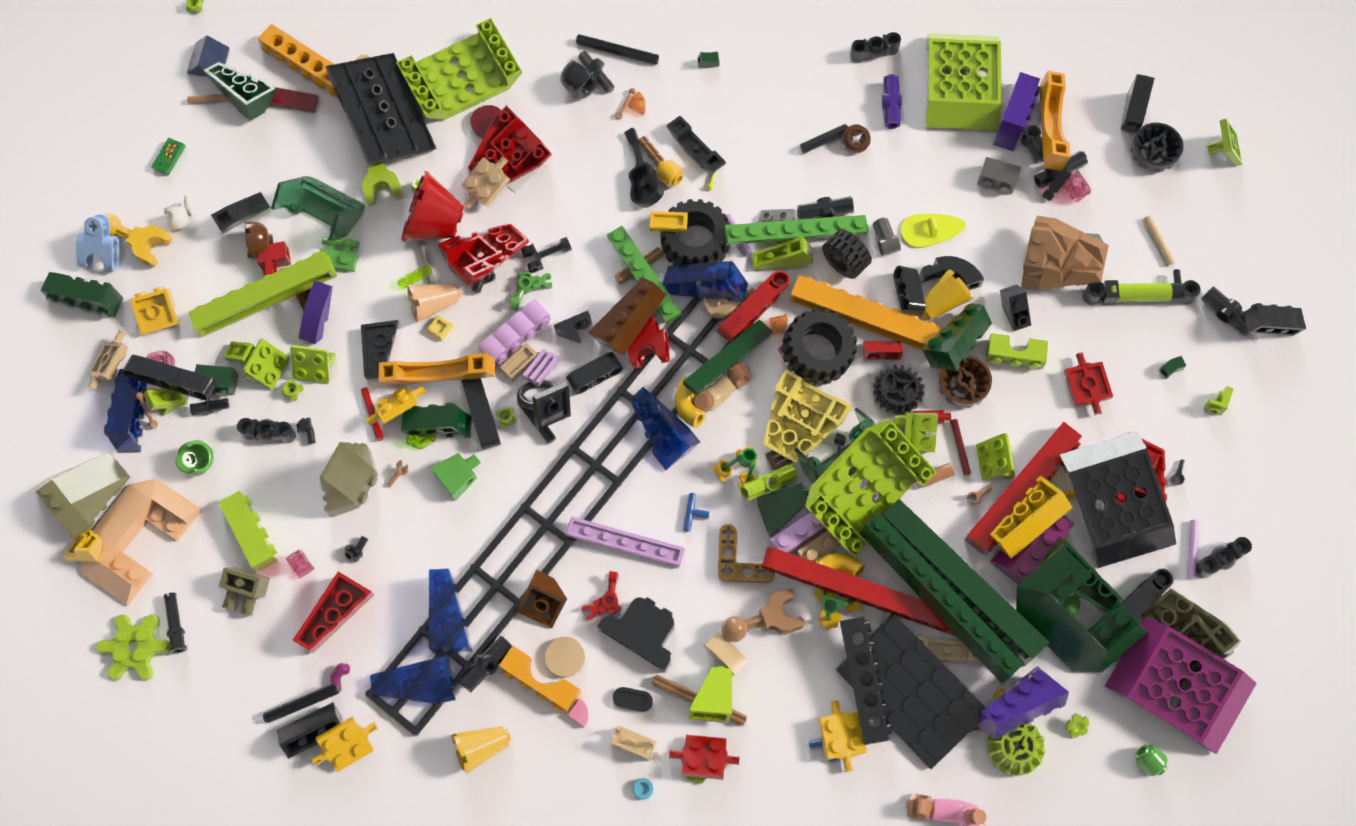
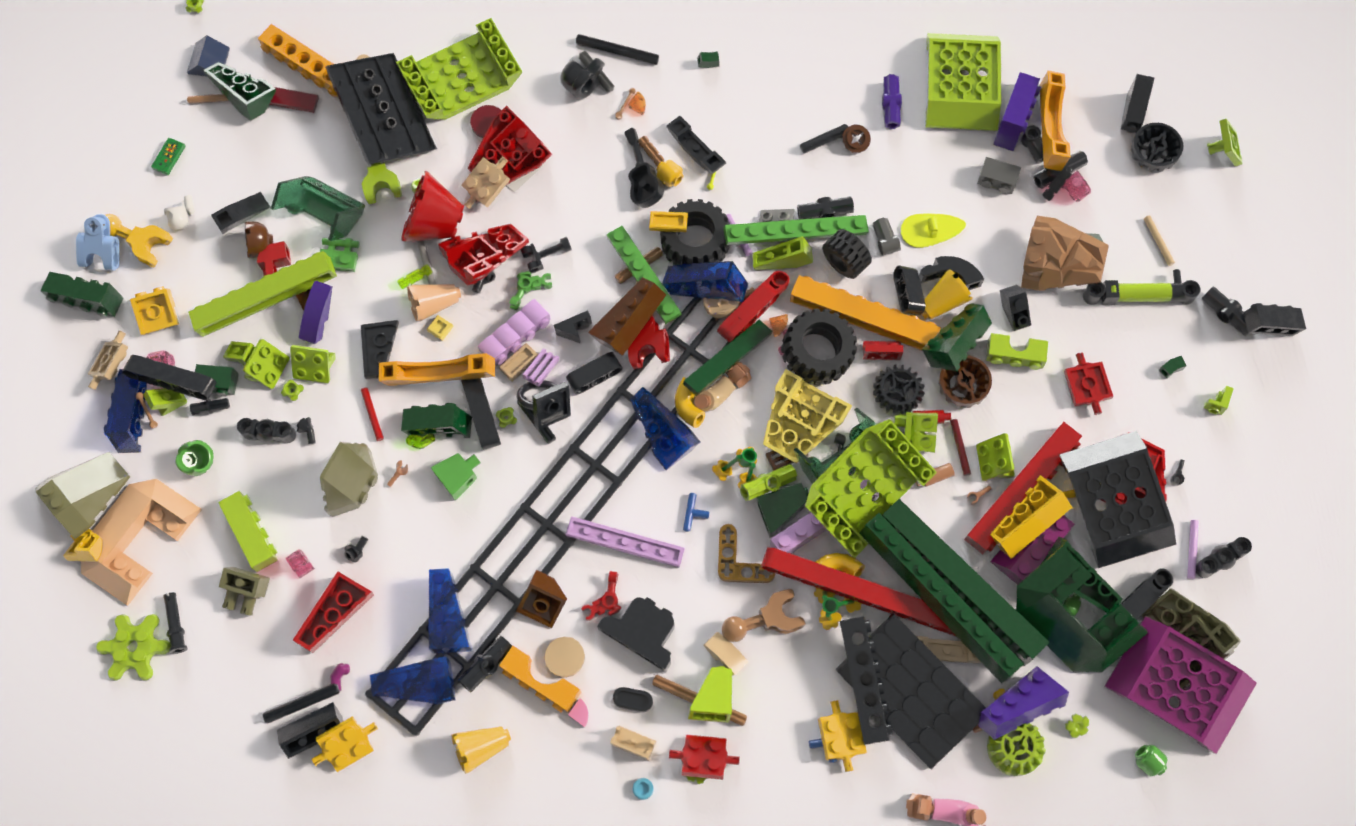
(395, 404): yellow plate -> none
(817, 546): tan plate -> none
(867, 48): black piece -> none

